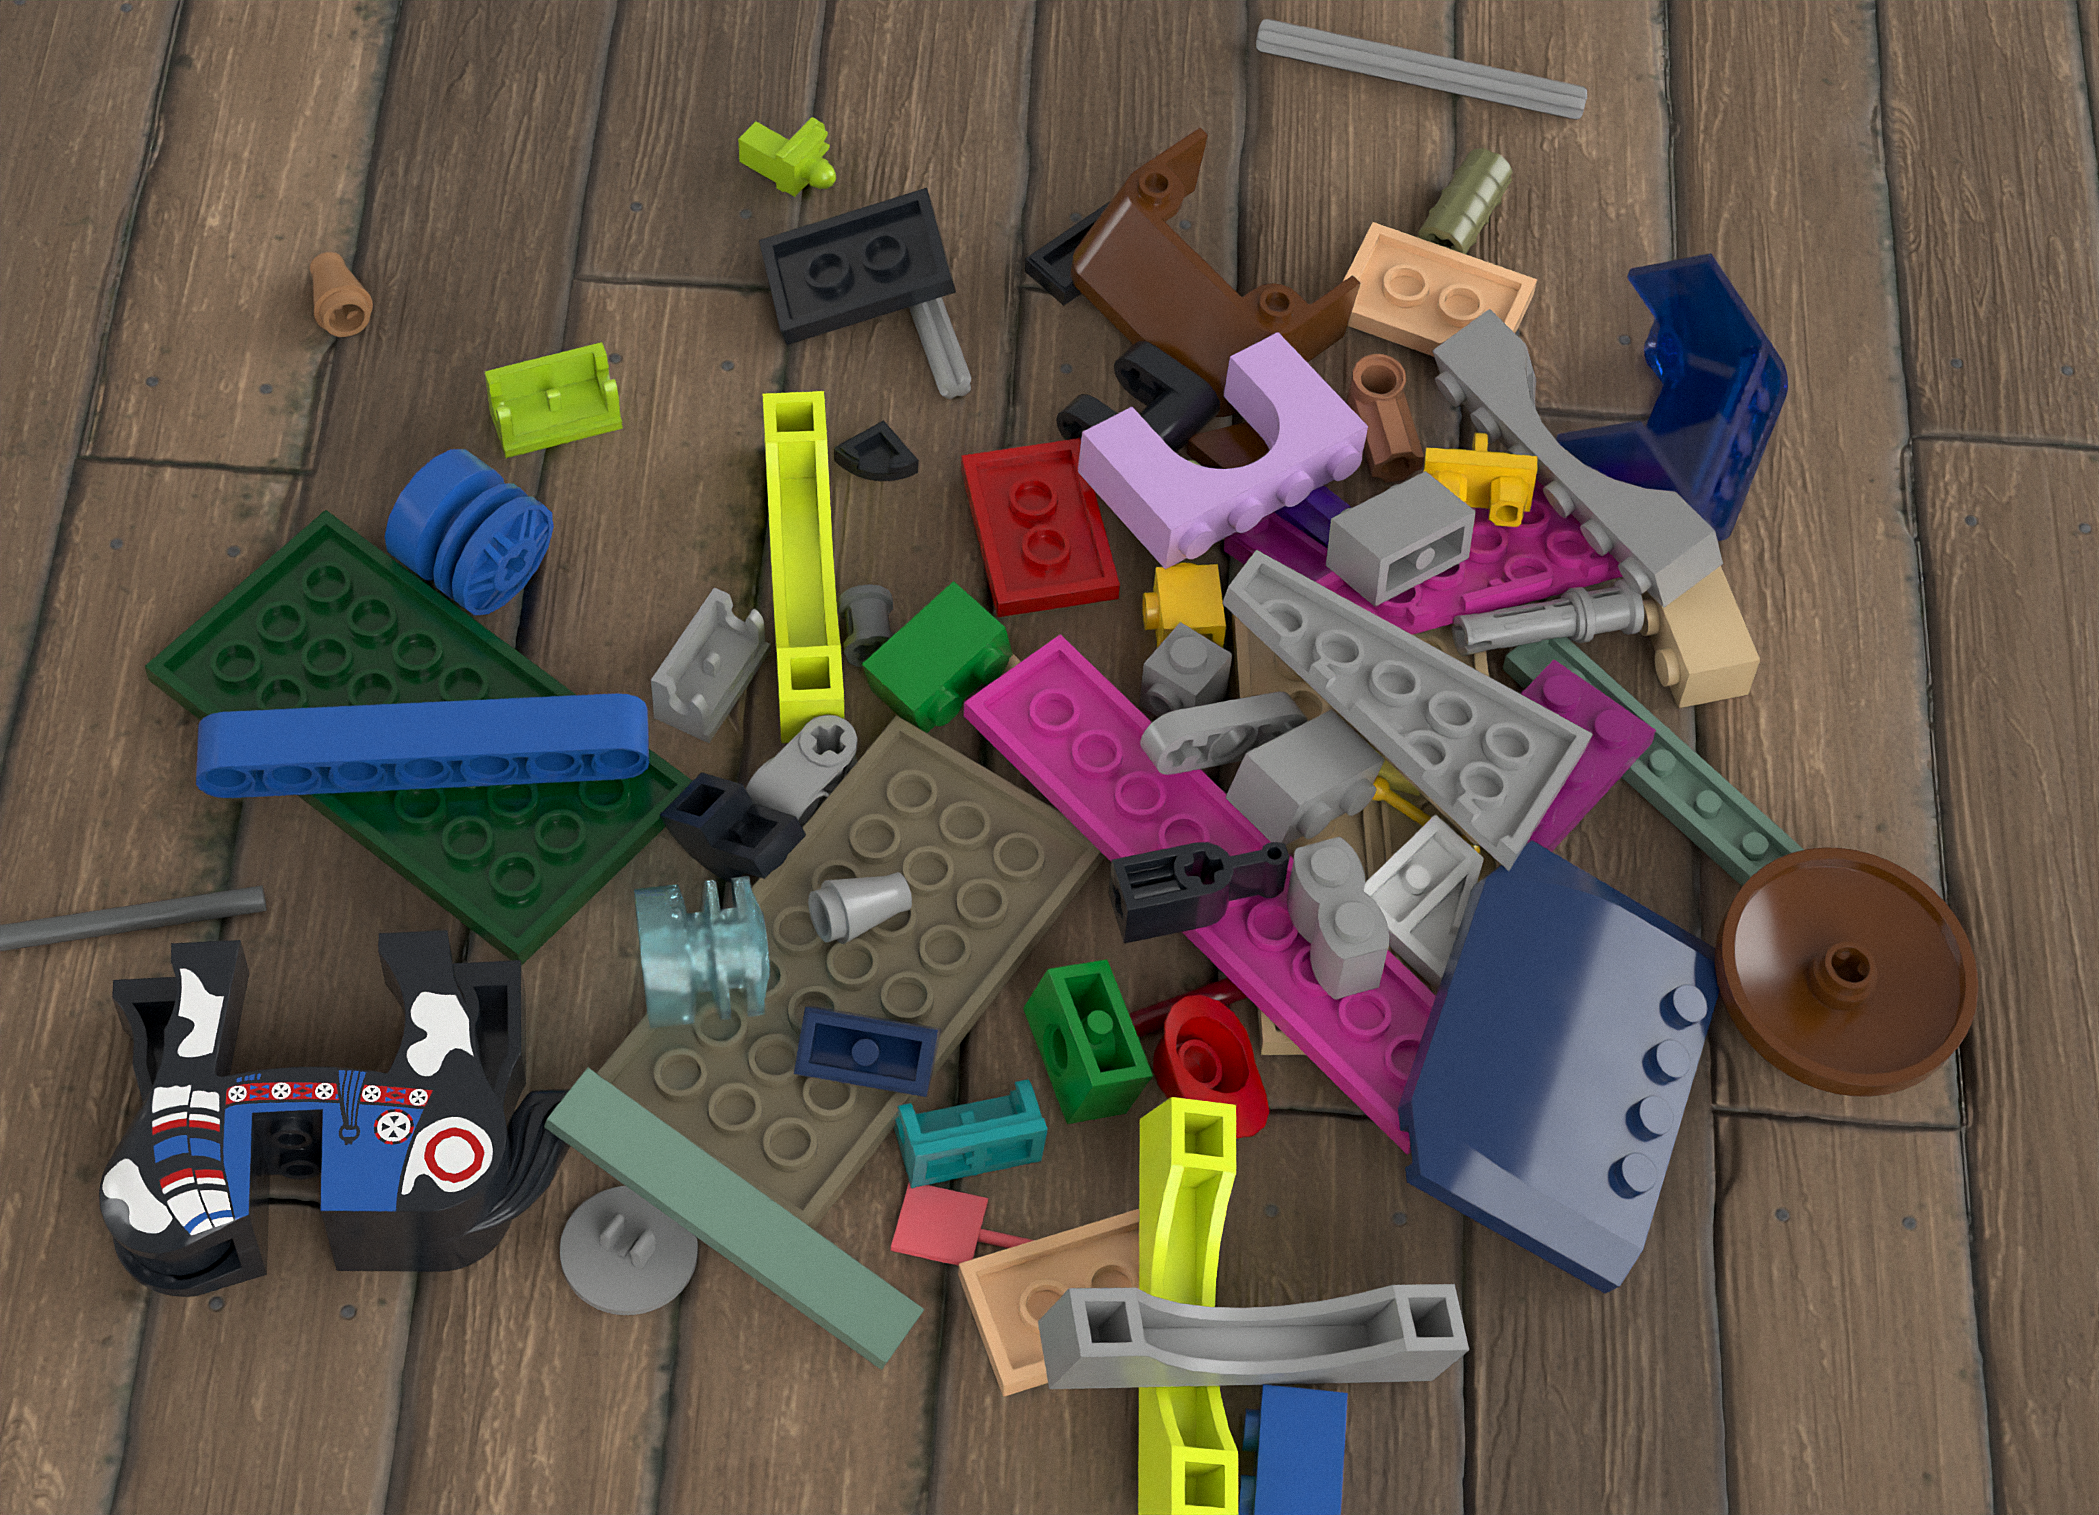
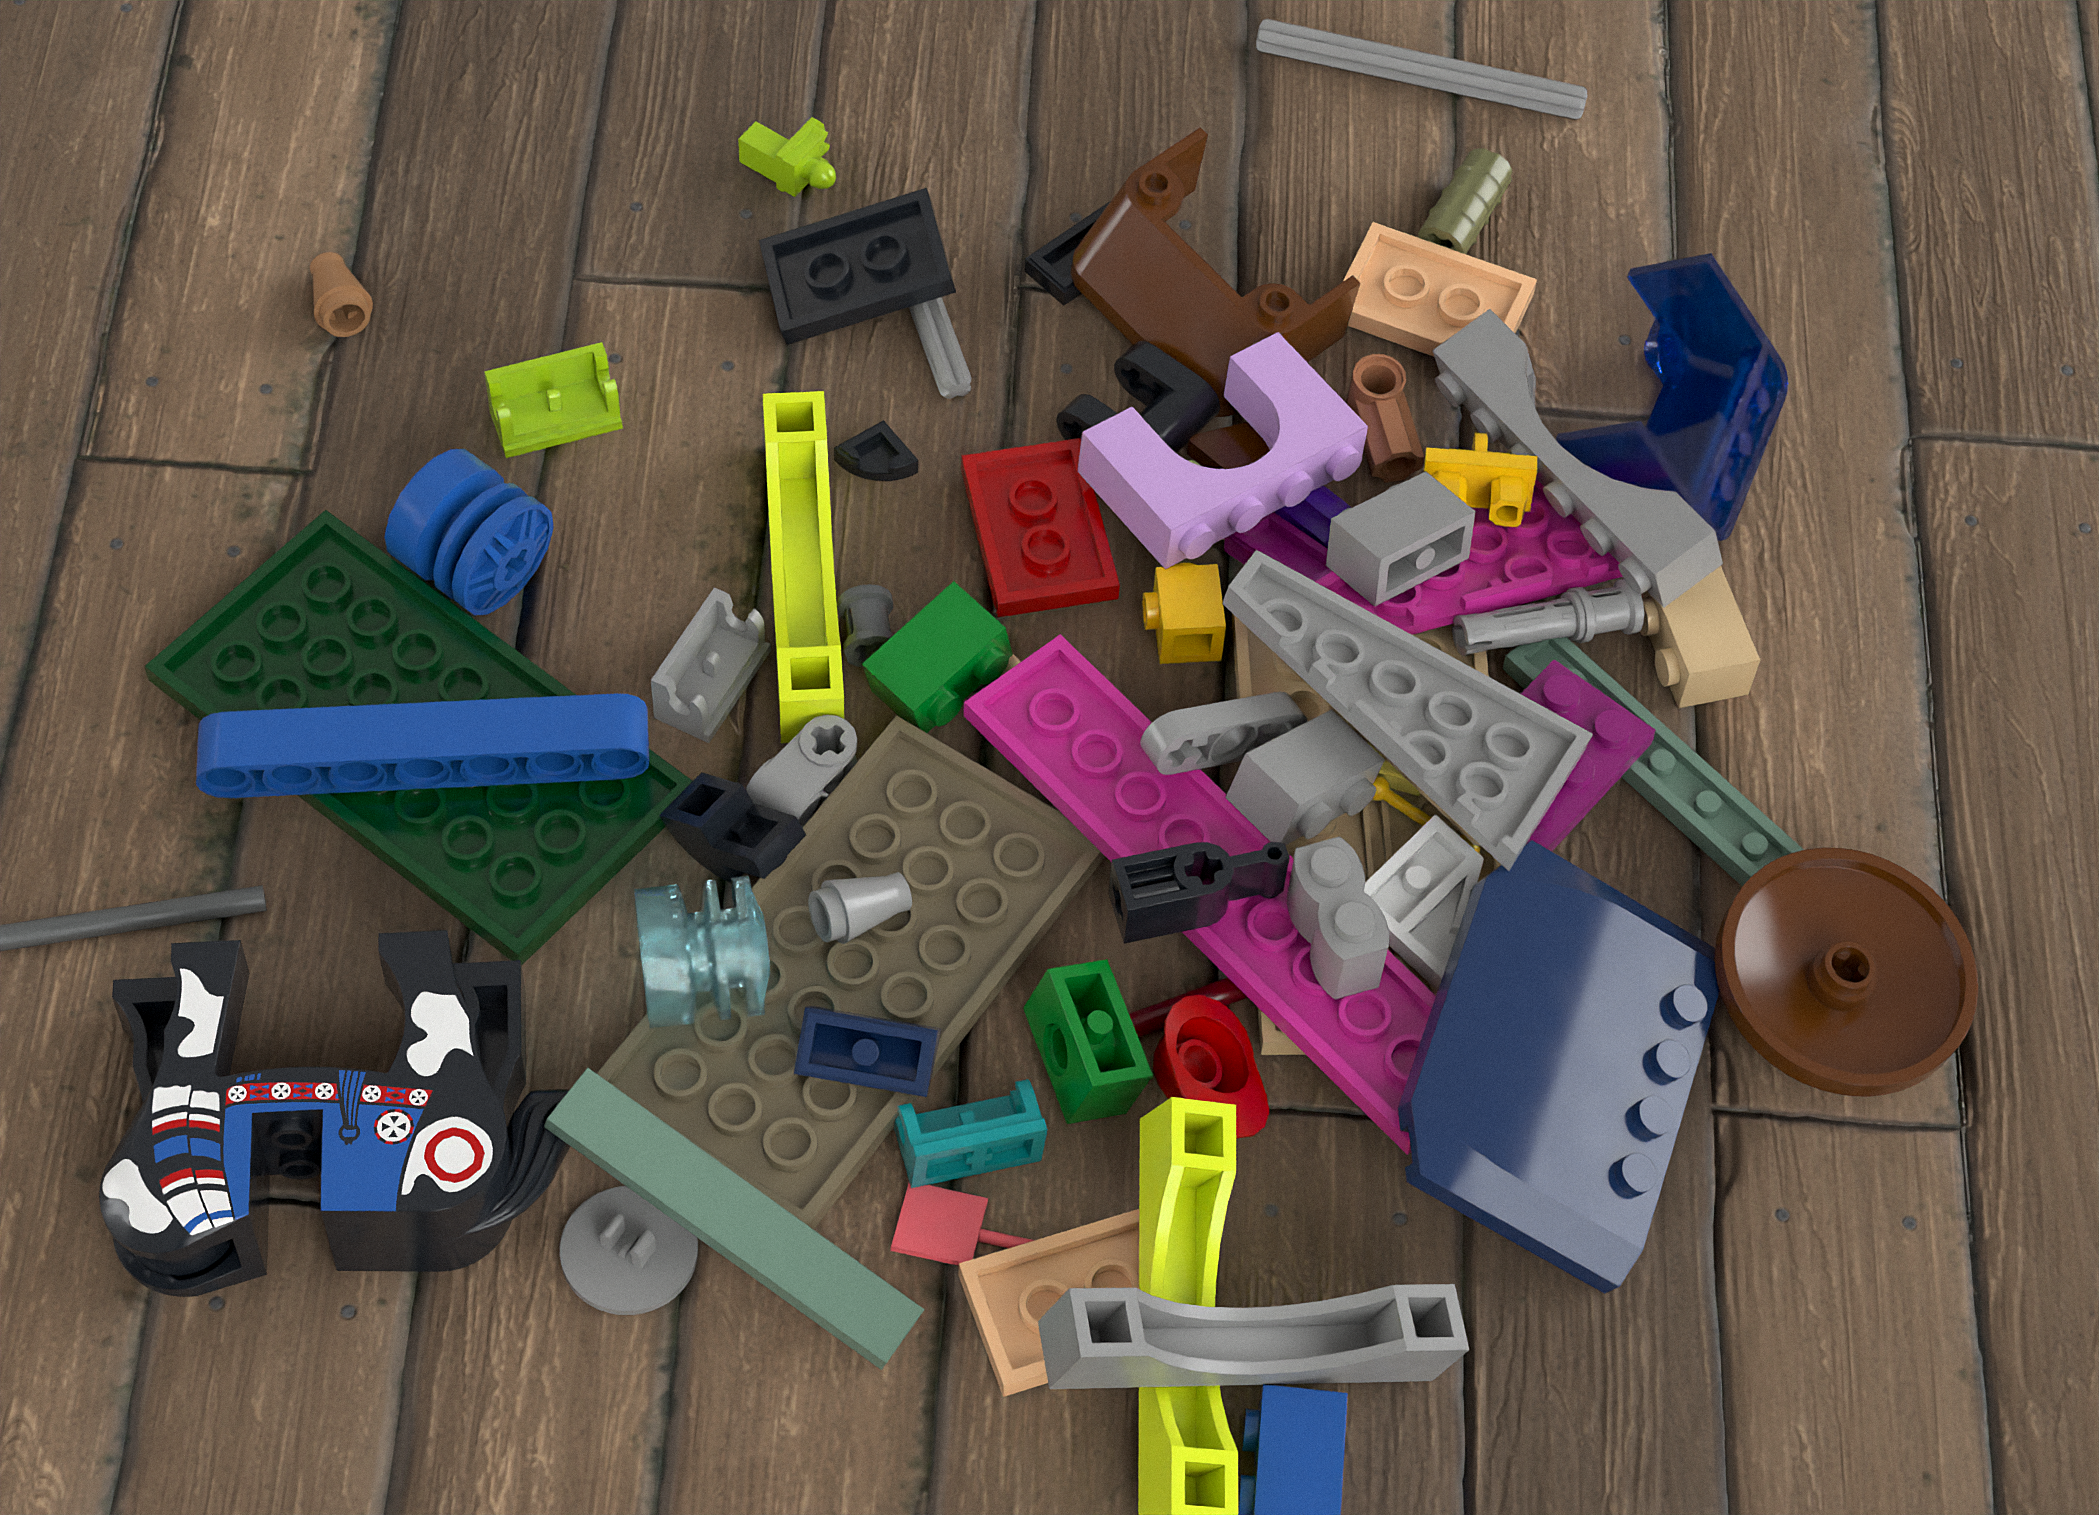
(1184, 673): light grey brick -> none

